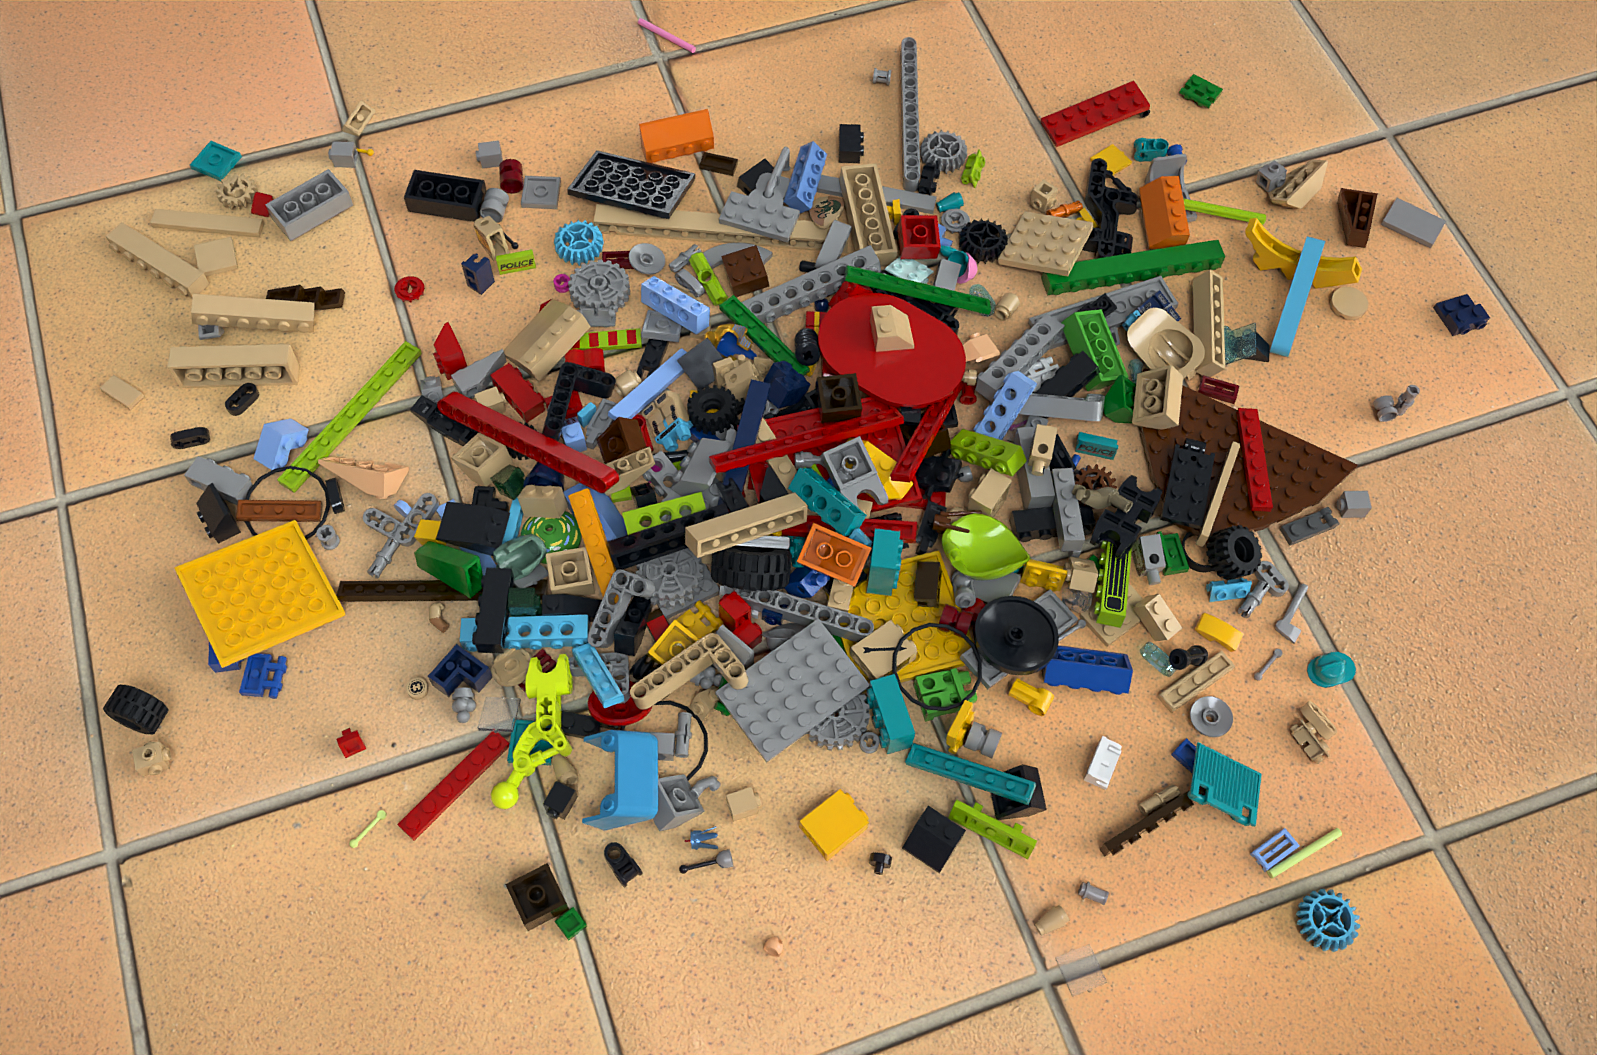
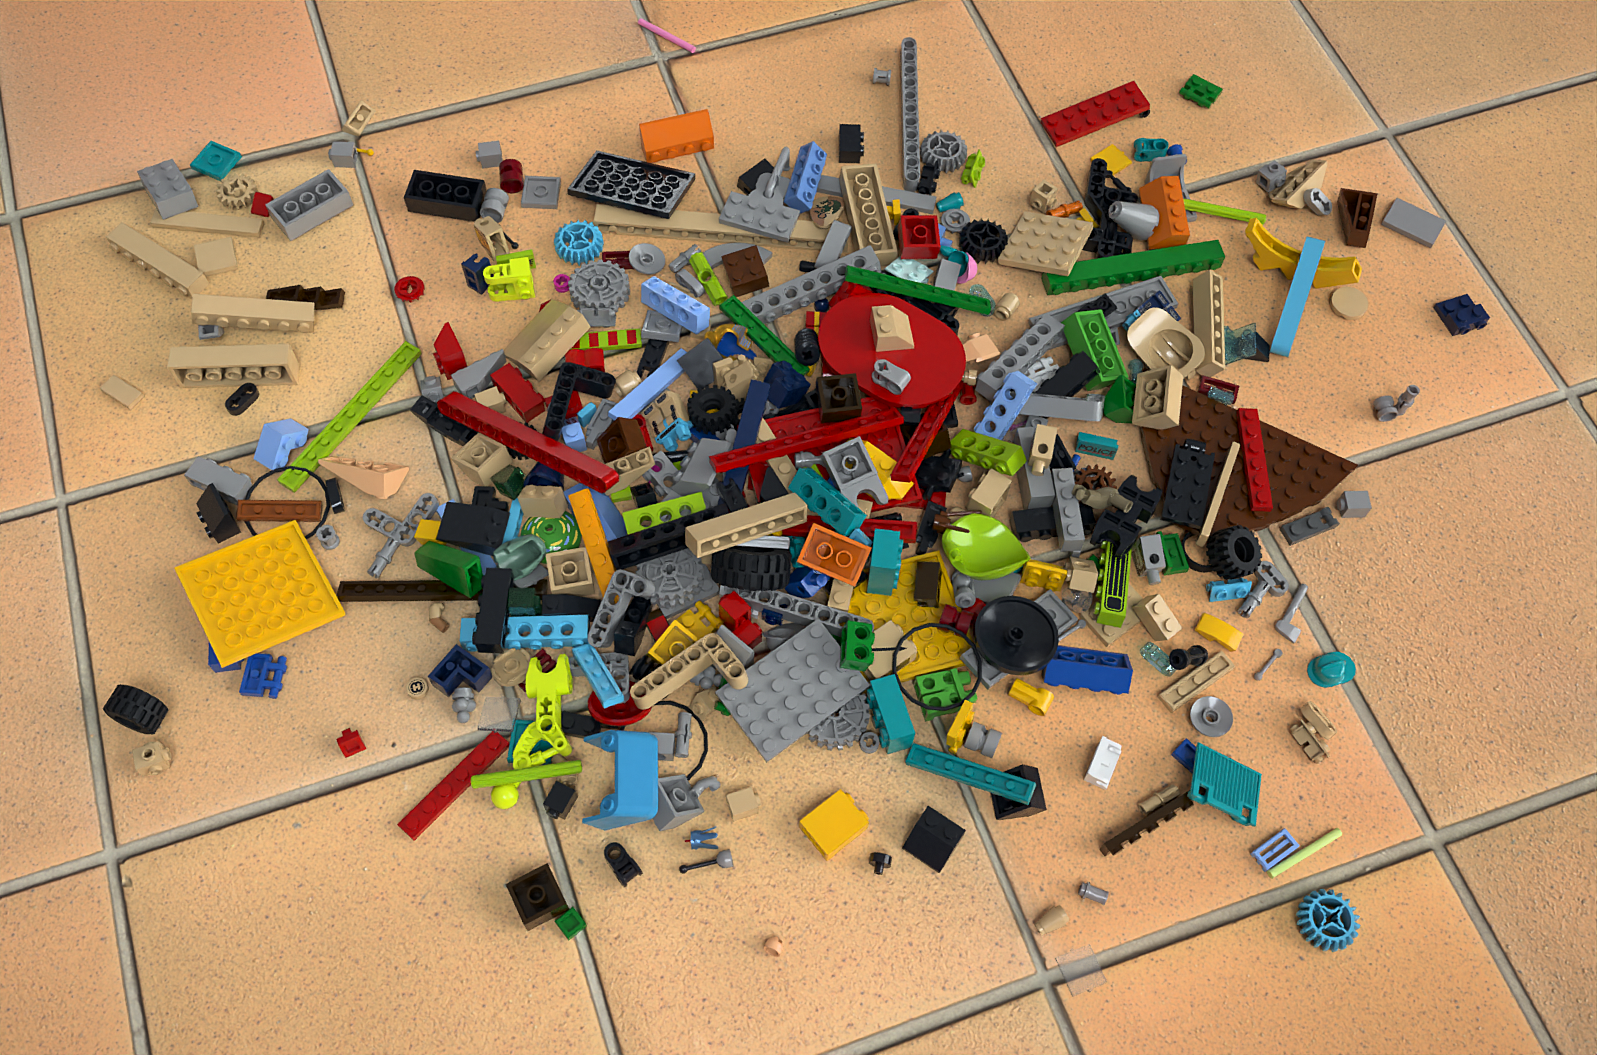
(167, 188): none -> light grey brick
(190, 438): black beam -> none
(381, 815): yellowish green hinge -> none
(402, 507): light blue tile -> none
(516, 279): none -> neon yellow brick
(526, 774): none -> lime axle
(718, 164): dark brown tile -> none
(852, 644): none -> green brick
(891, 378): none -> light grey piece
(992, 829): lime hinge -> none
(1135, 218): none -> light grey cone
(1220, 395): none -> clear light blue pin
(1319, 199): none -> light grey beam

